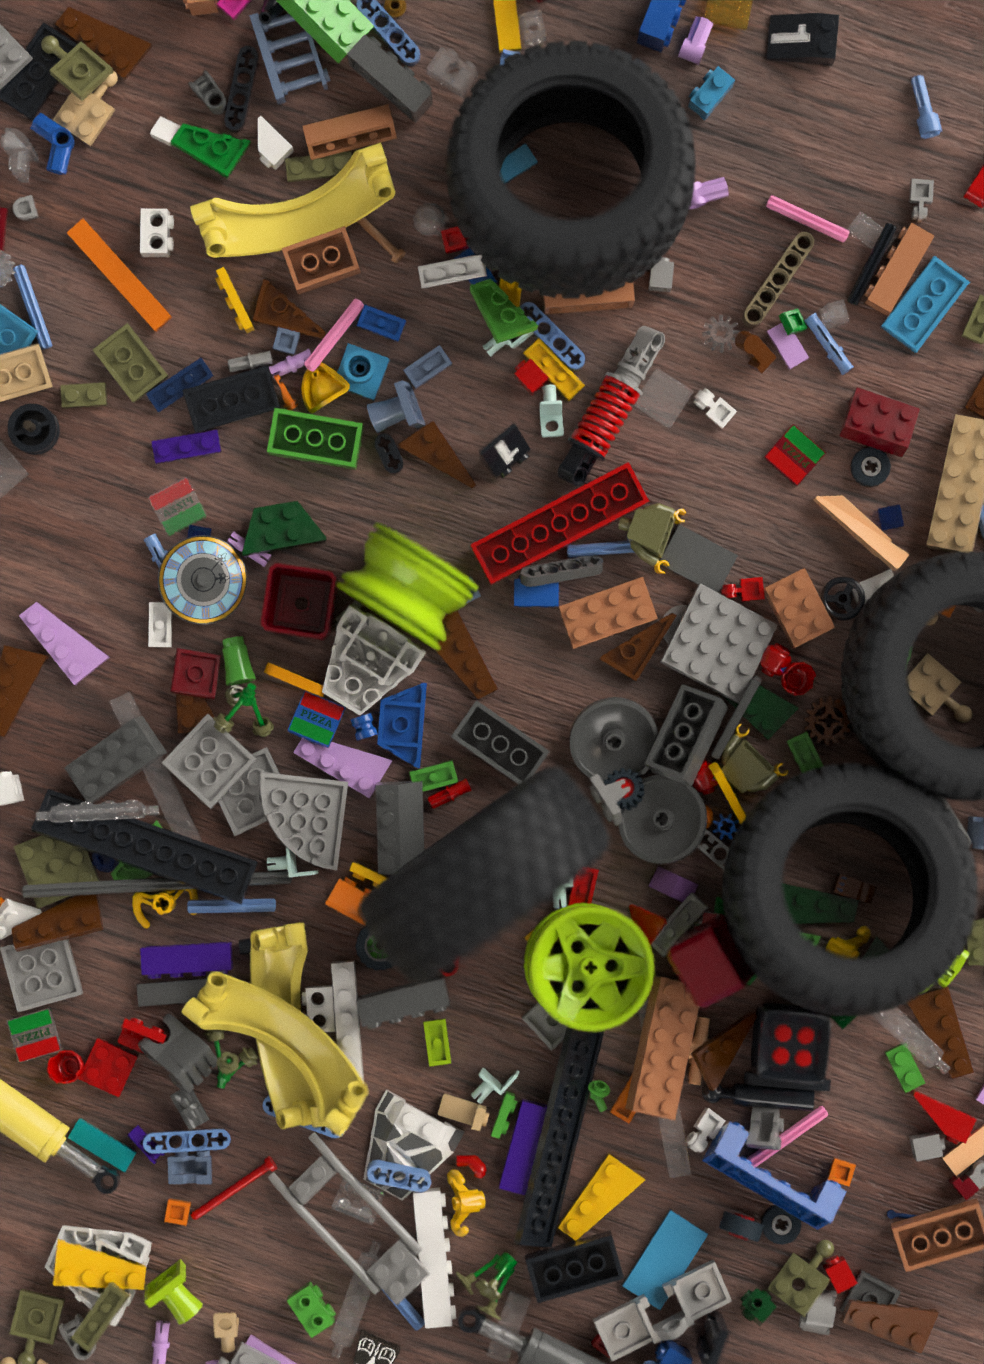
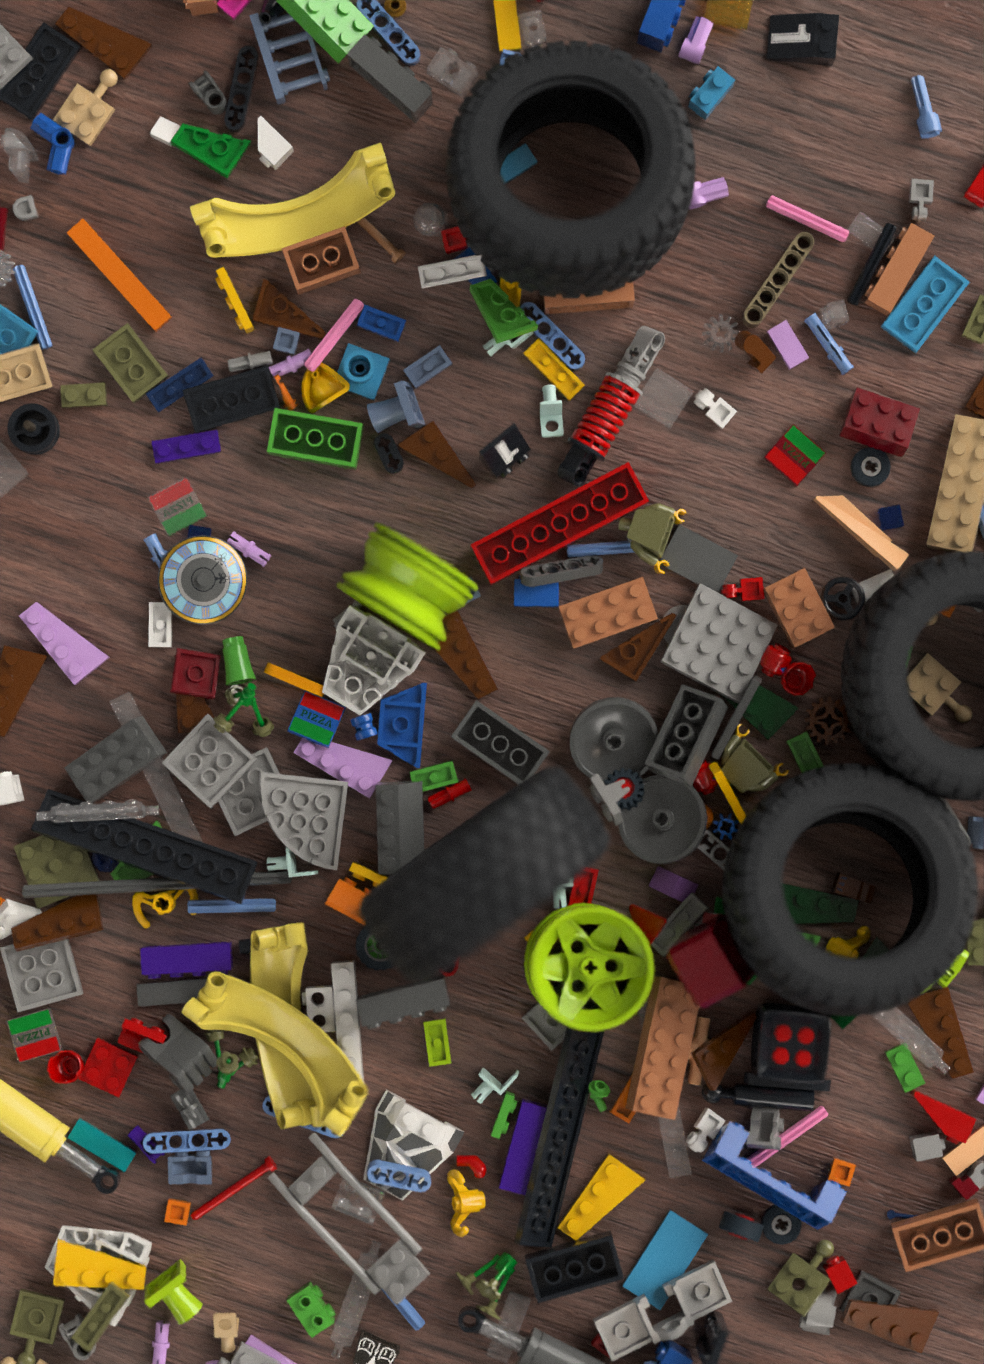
(78, 70): olive plate -> none
(150, 233): white brick -> none
(280, 528): dark green wing -> none
(288, 584): dark red plate -> none
(306, 169): olive plate -> none
(349, 132): nougat brick -> none
(434, 1245): white brick -> none
(463, 1111): tan bracket -> none
(530, 376): red brick -> none
(661, 276): light grey brick -> none
(760, 1313): dark green brick -> none
(792, 321): green tile -> none

